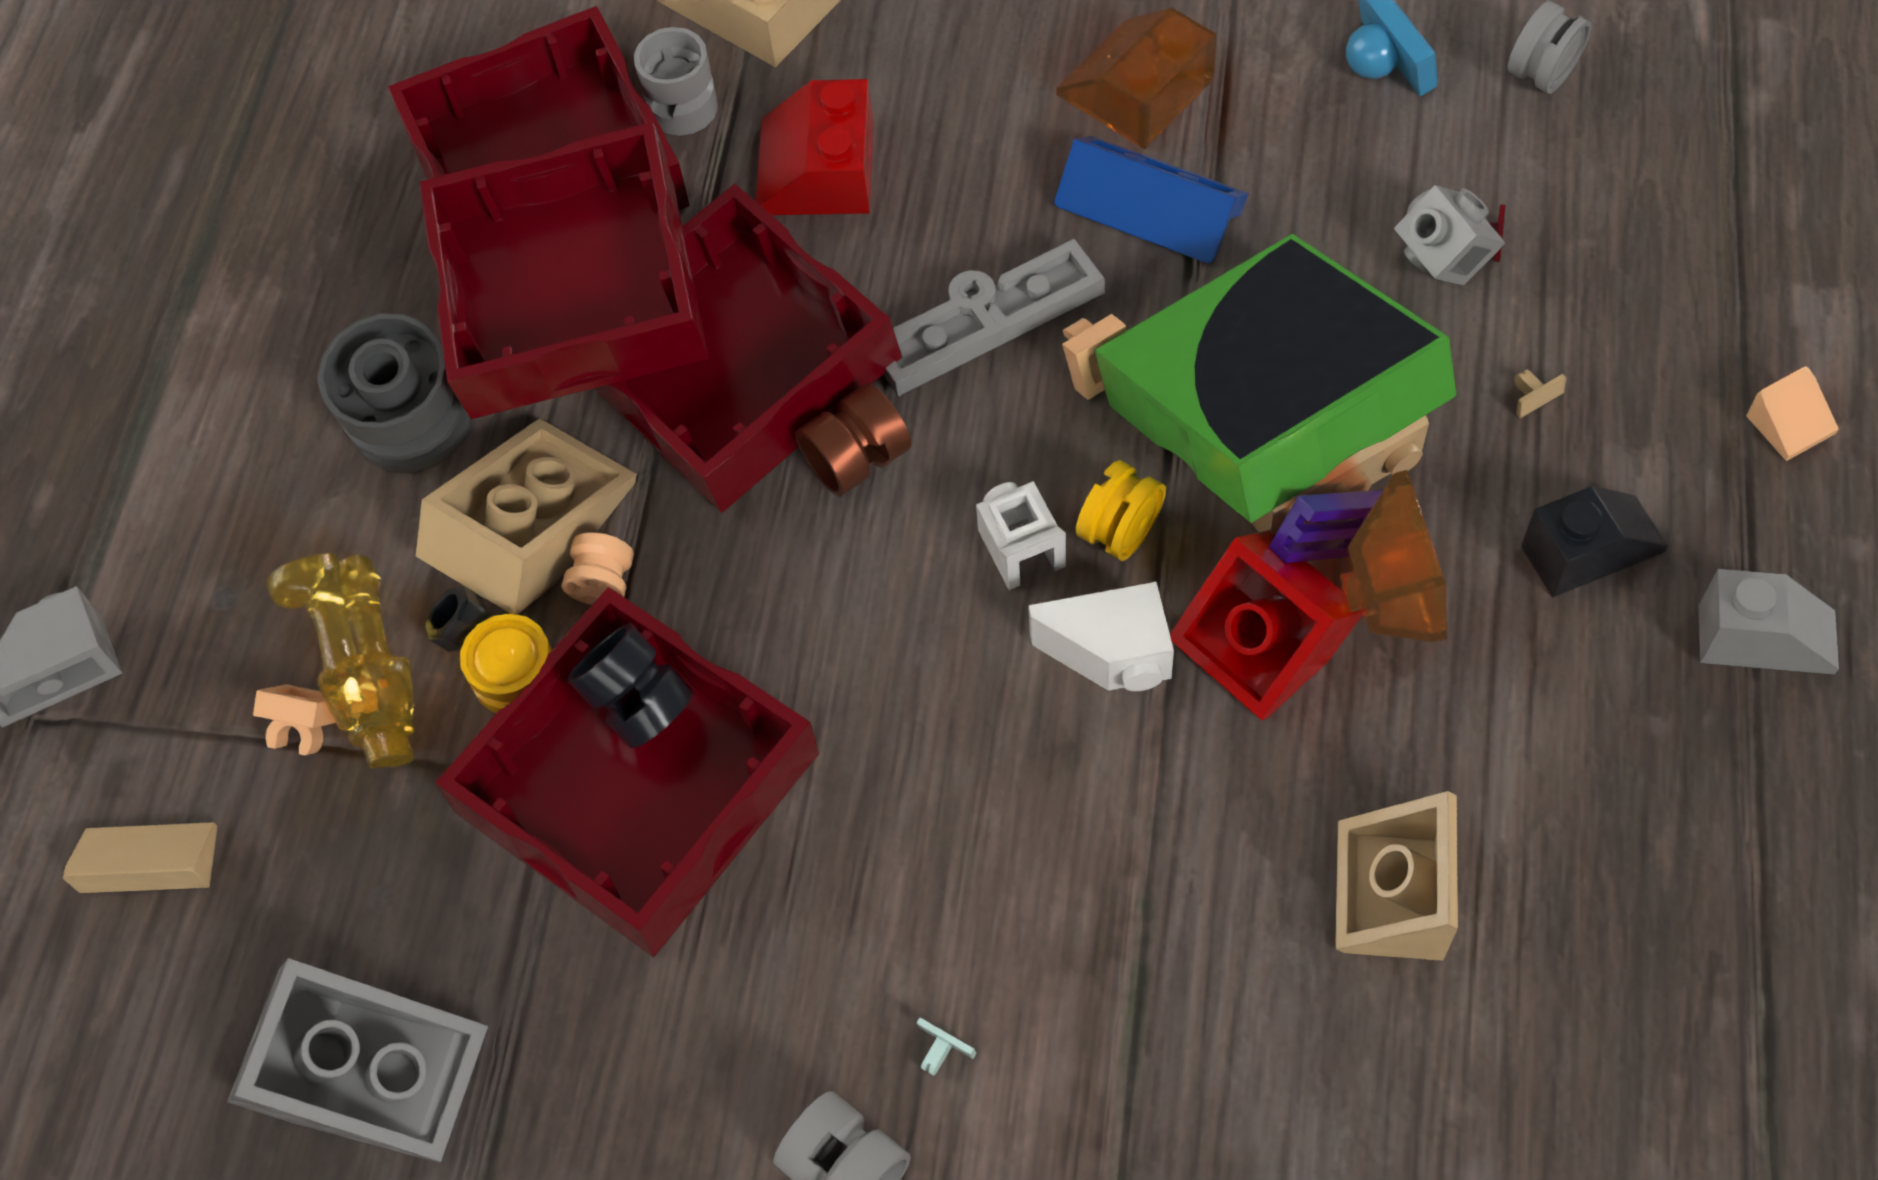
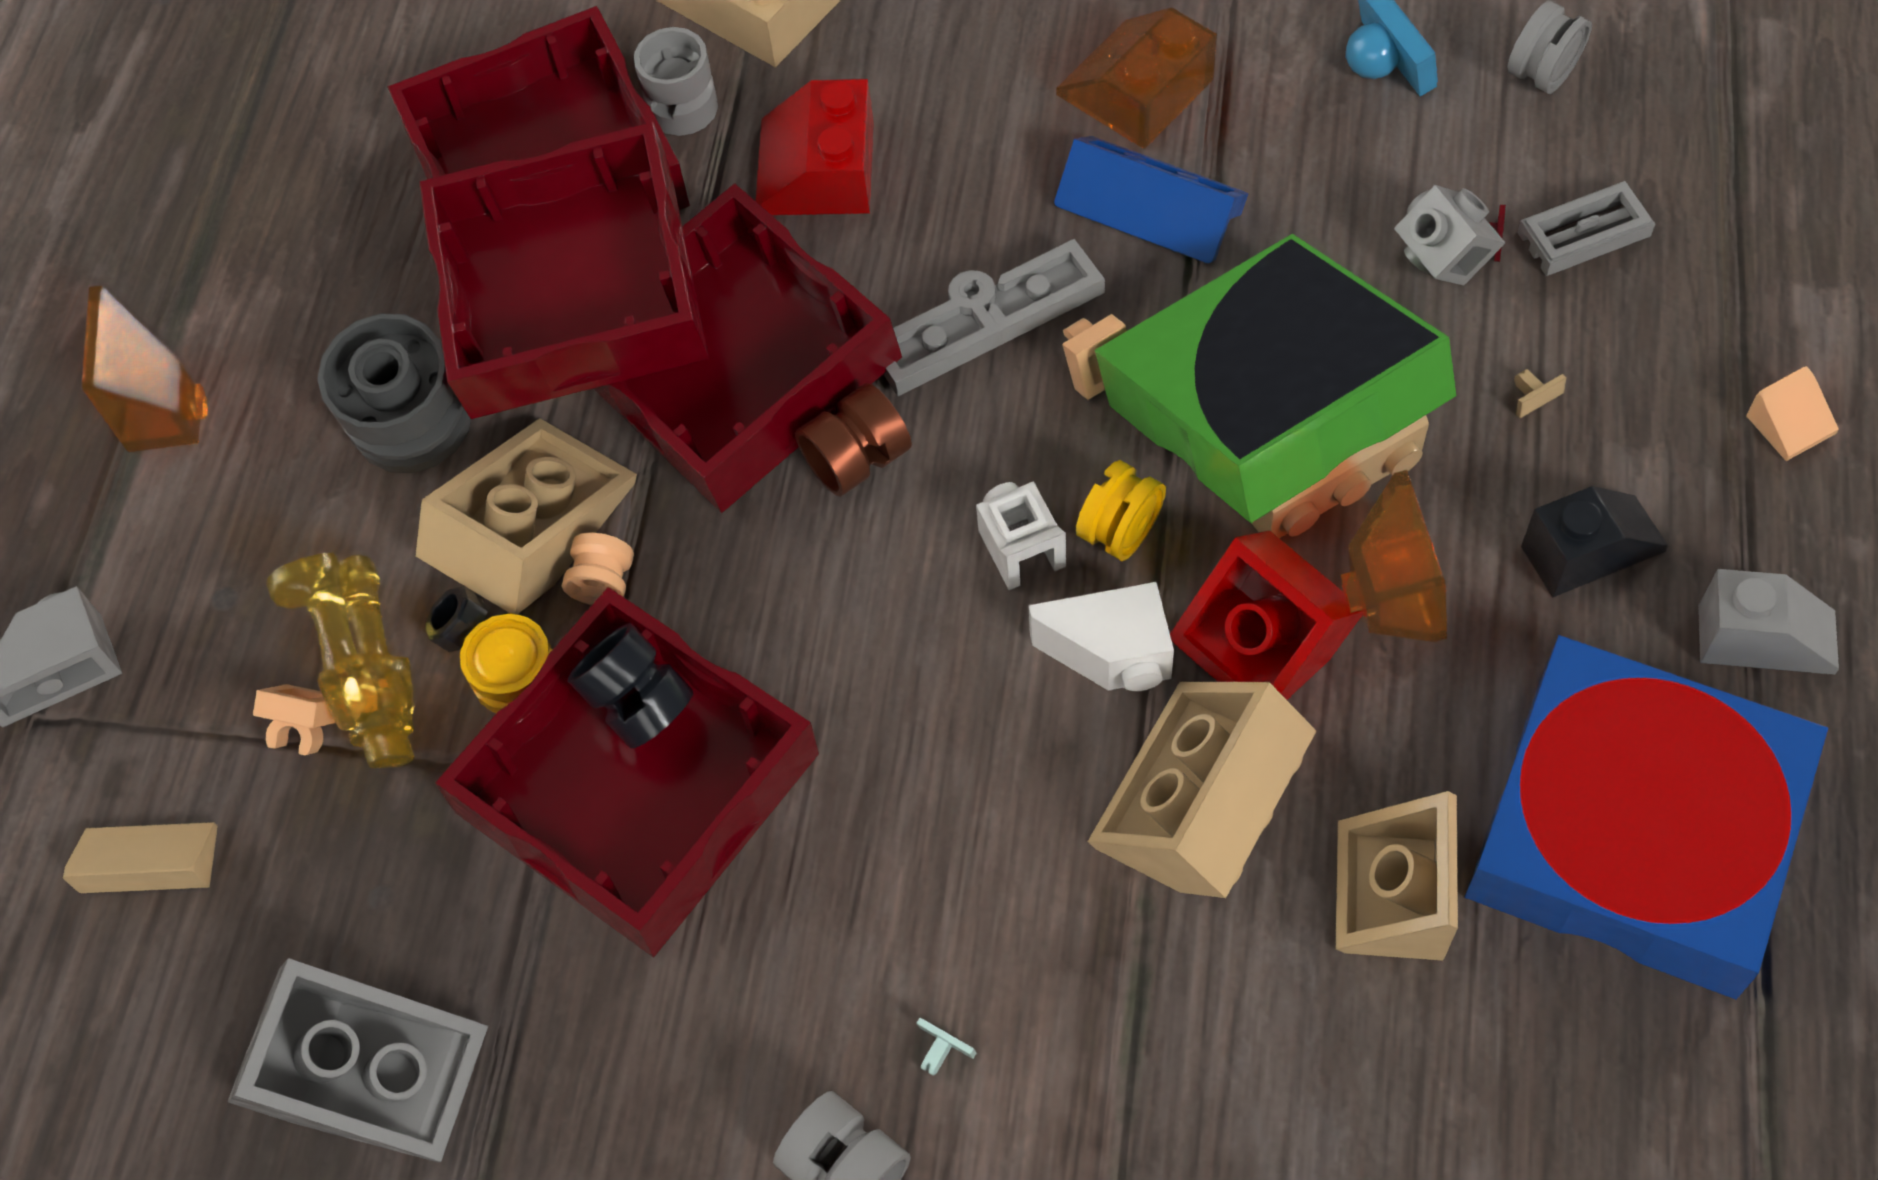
(137, 380): none -> clear orange slope
(1204, 785): none -> tan slope
(1329, 536): dark purple tile -> none
(1591, 235): none -> light grey tile
(1650, 816): none -> red tile

